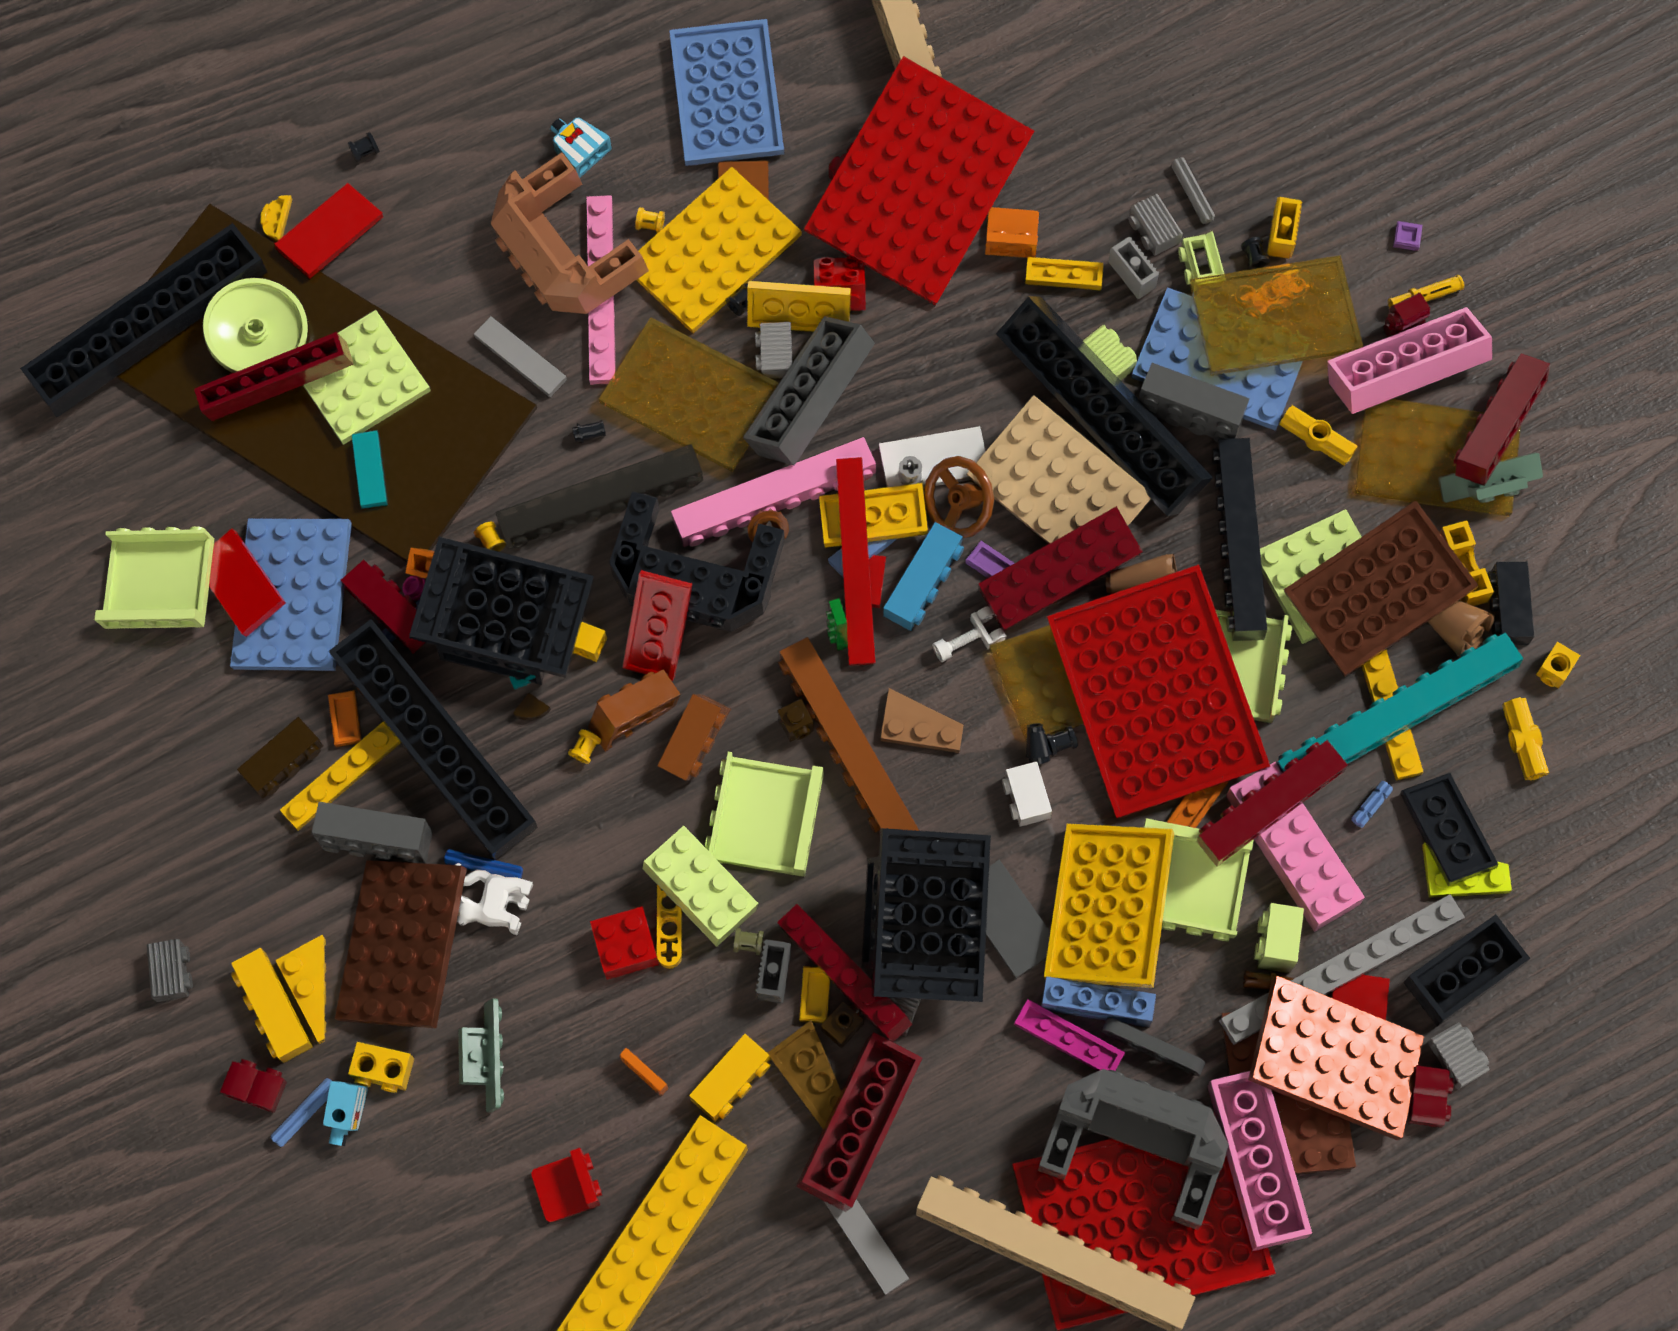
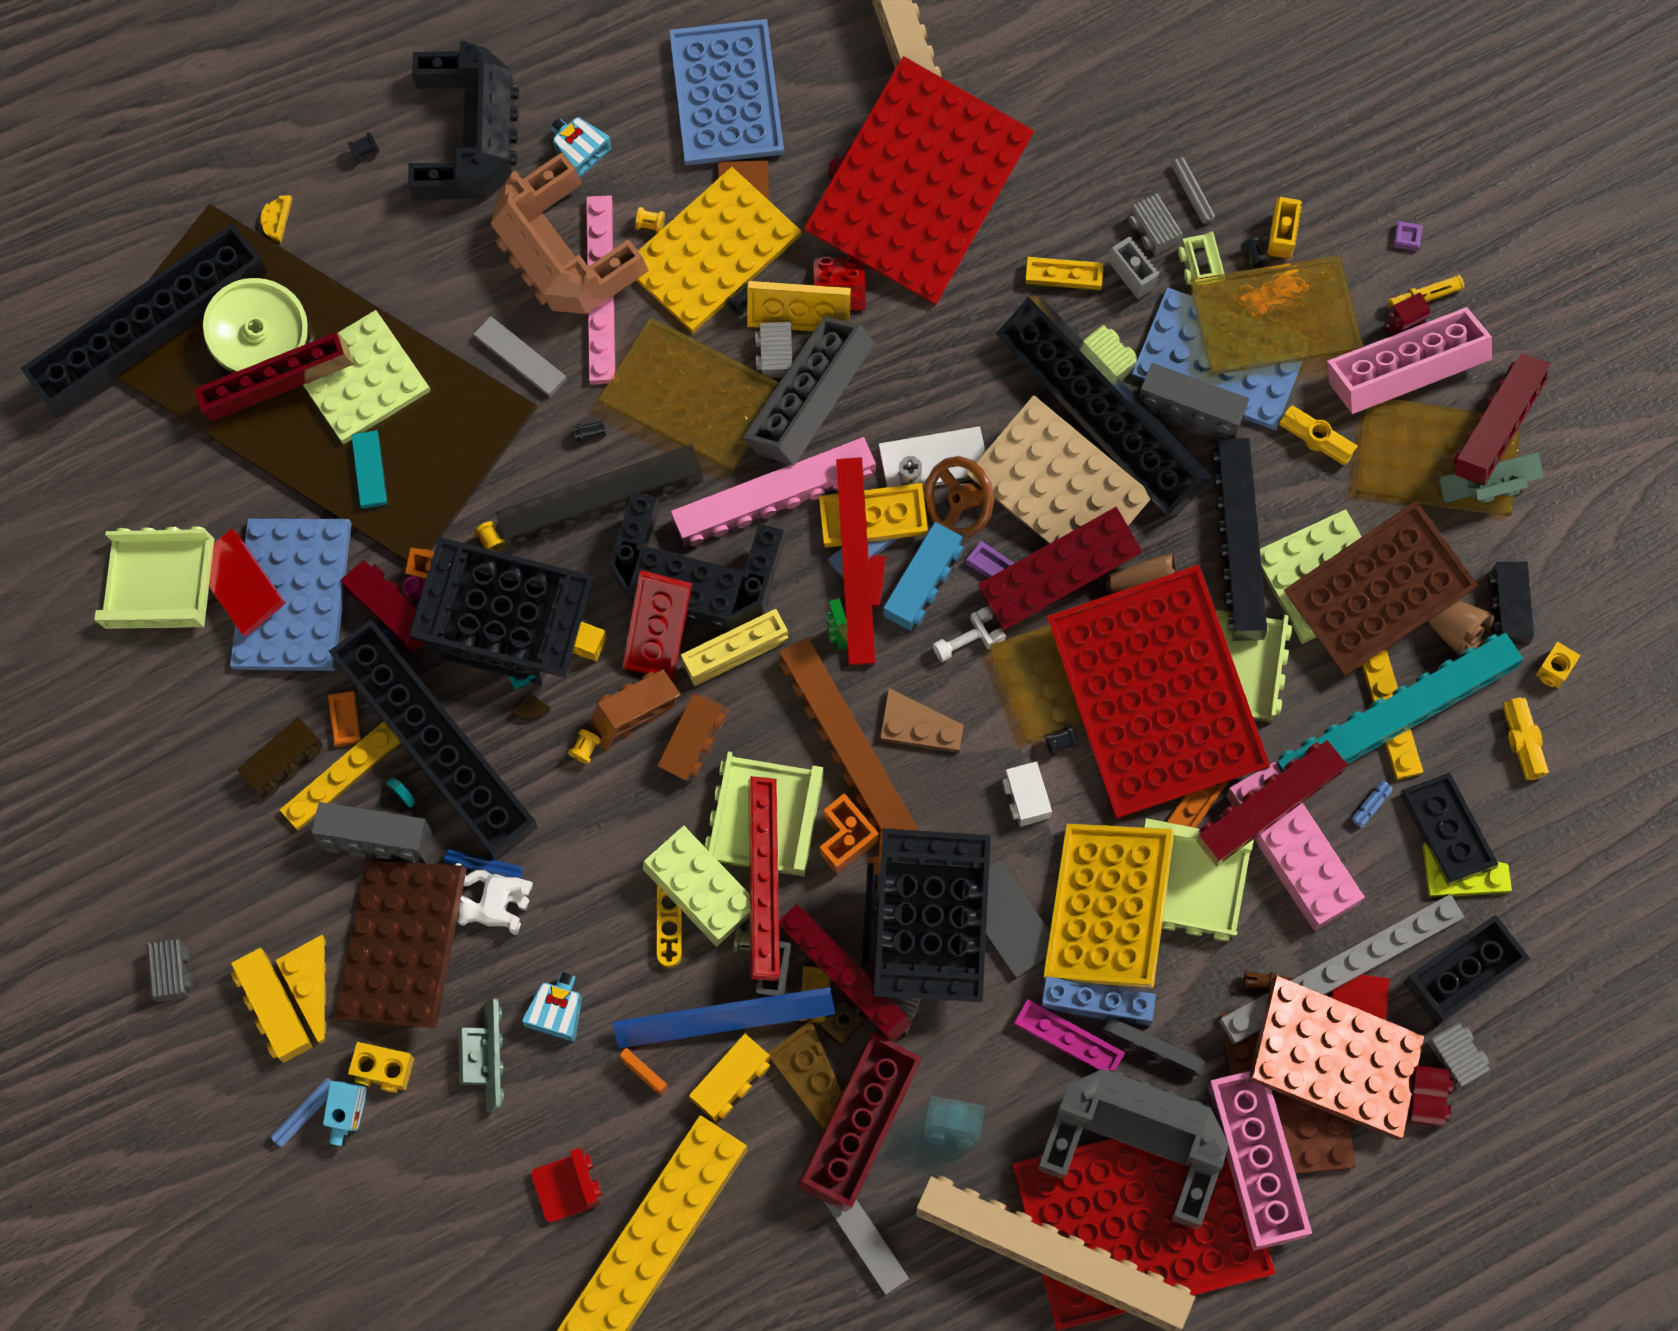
(253, 1085): dark red brick -> none
(328, 230): red tile -> none
(398, 788): none -> teal tile
(488, 124): none -> black wedge
(555, 1009): none -> torso
(624, 943): red brick -> none
(724, 1017): none -> blue tile
(735, 647): none -> light yellow brick
(763, 879): none -> red tile
(776, 518): dark orange gear -> none
(795, 721): dark brown brick -> none
(852, 837): none -> orange brick
(954, 1123): none -> clear light blue brick
(1012, 232): orange bracket -> none
(1037, 745): black cone -> none
(1280, 938): yellowish green brick -> none
(1462, 543): yellow arch -> none

